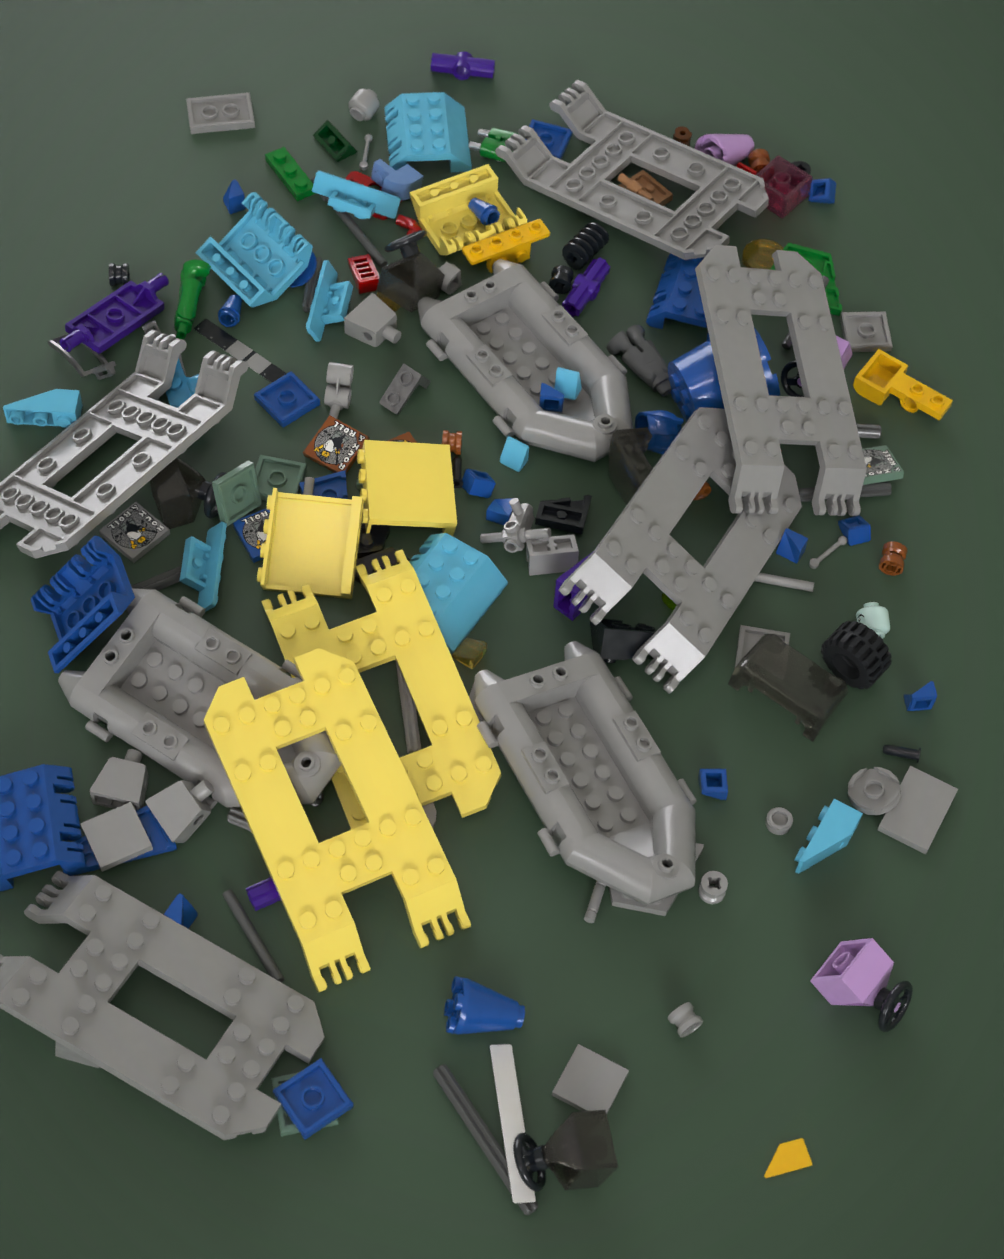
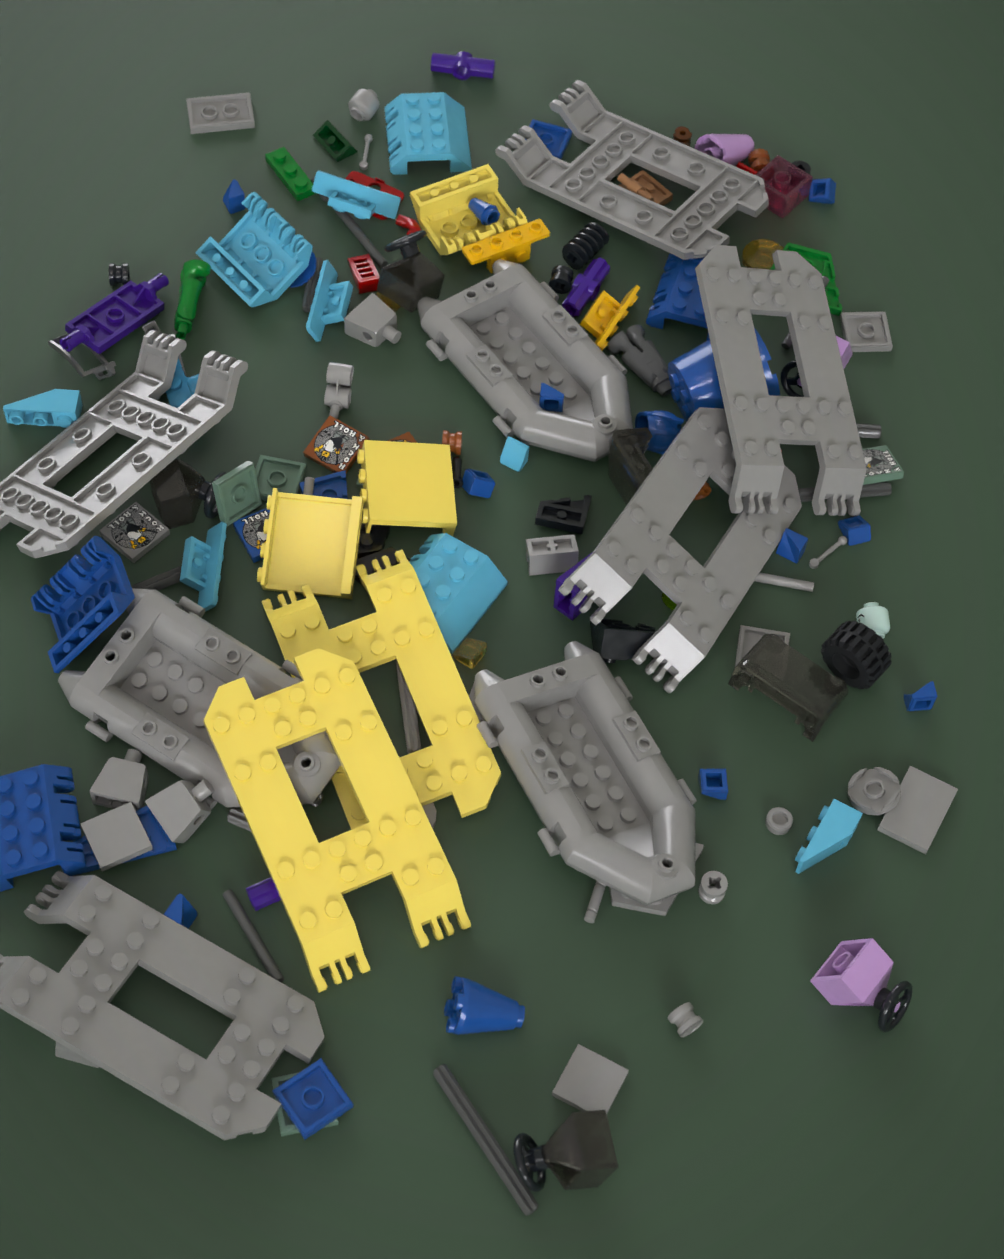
(230, 312): blue cone -> none
(239, 350): black sticker -> none
(287, 399): blue tile -> none
(396, 182): medium blue brick -> none
(402, 388): flat silver bracket -> none
(452, 278): light grey plate -> none
(492, 140): green piece -> none
(499, 511): blue slope -> none
(510, 1115): white sticker -> none
(517, 529): light grey piece -> none
(568, 383): medium azure slope -> none
(605, 314): none -> yellow bracket
(789, 1157): yellow sticker -> none
(888, 376): yellow plate -> none
(892, 559): dark orange wheel -> none
(902, 752): black piece -> none

